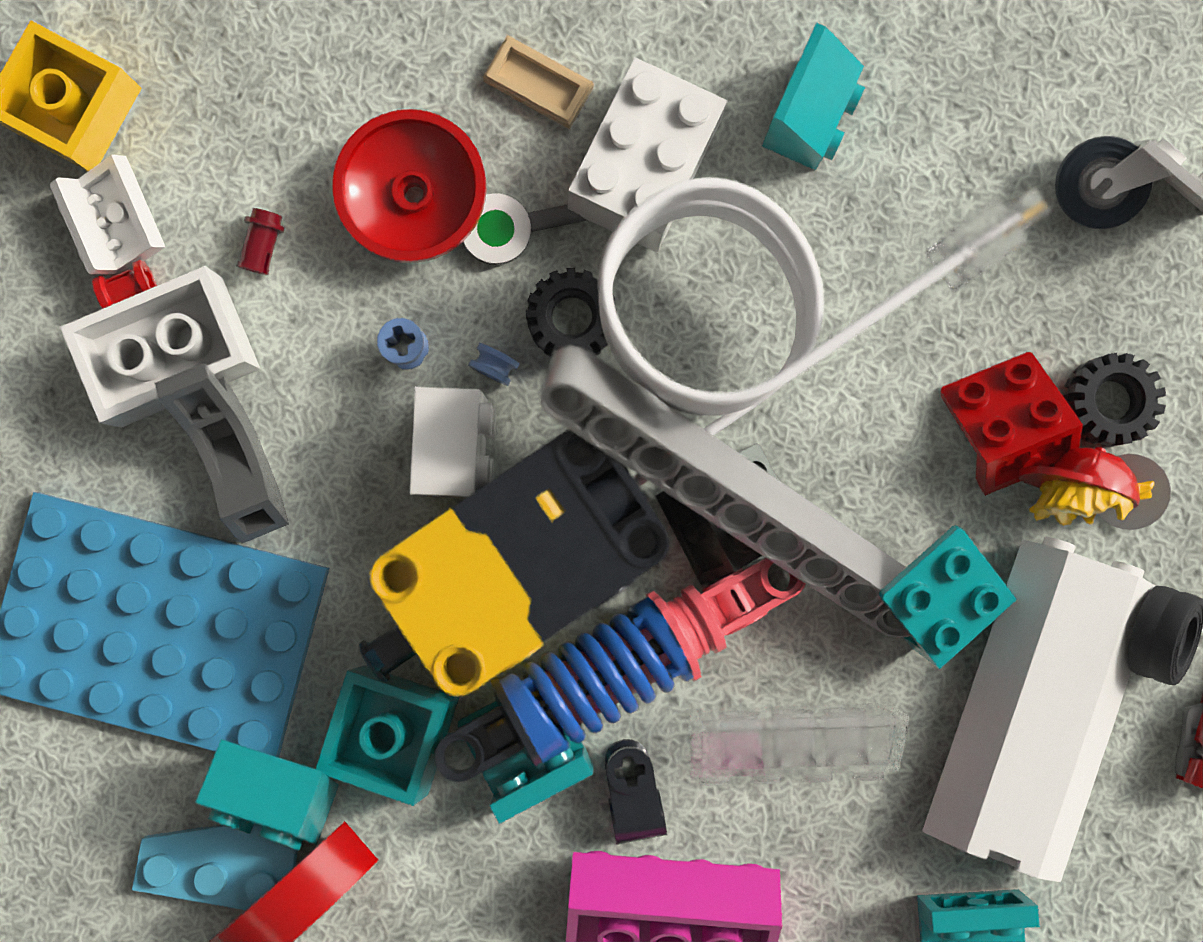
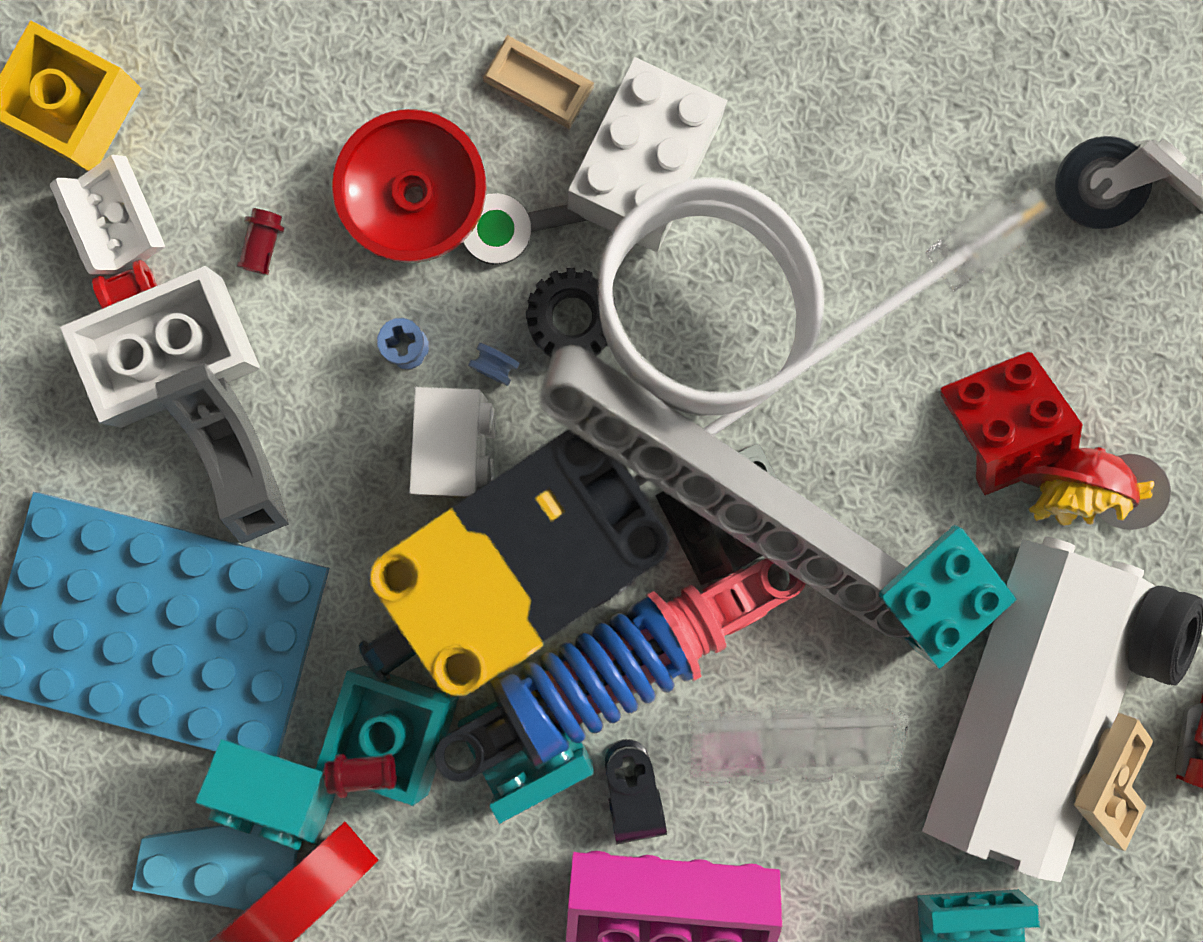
(359, 774): none -> dark red pin
(815, 101): teal slope -> none
(1106, 792): none -> tan plate
(1142, 395): black tyre -> none

